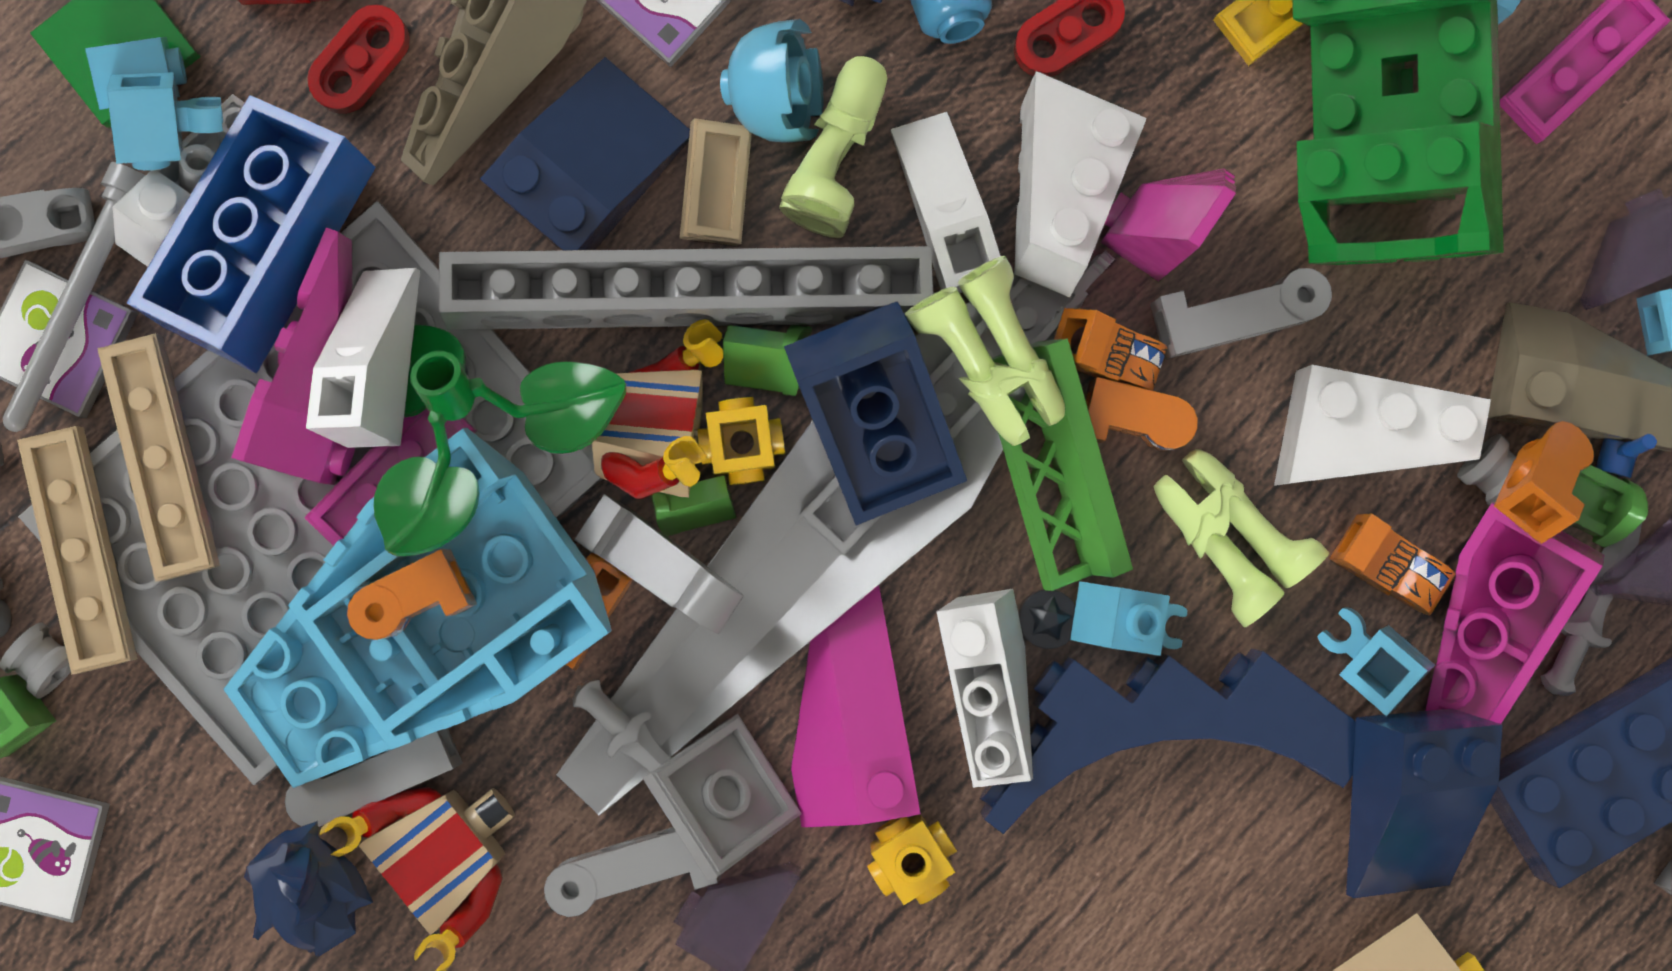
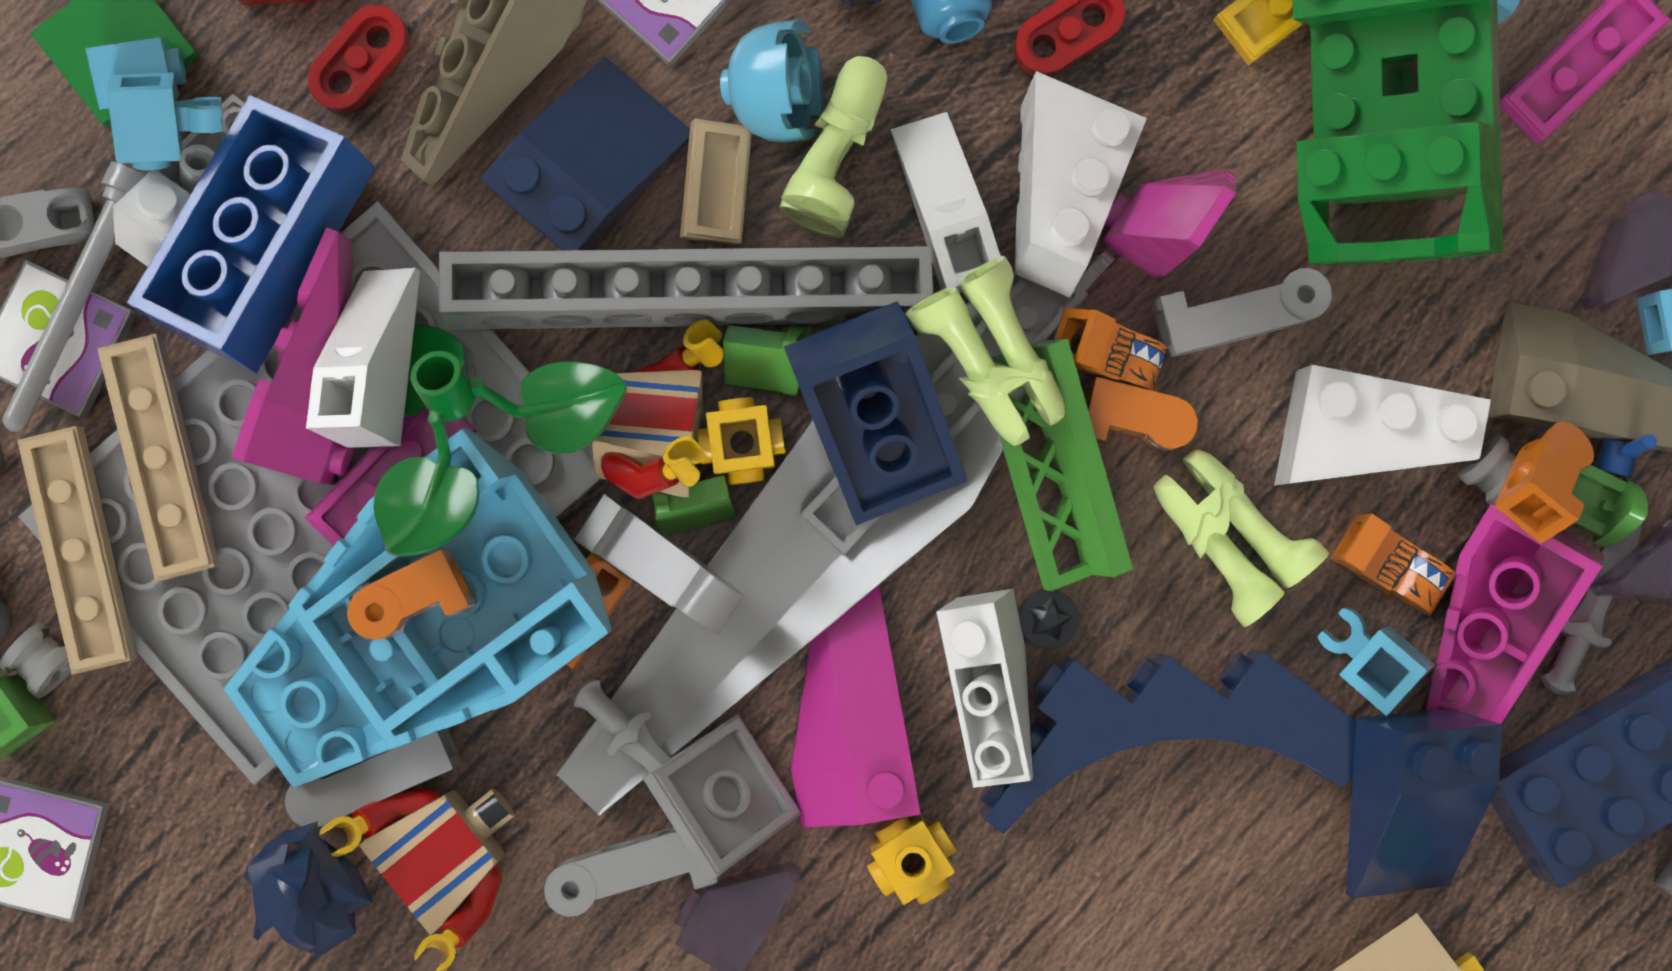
(1124, 619): medium azure brick -> none

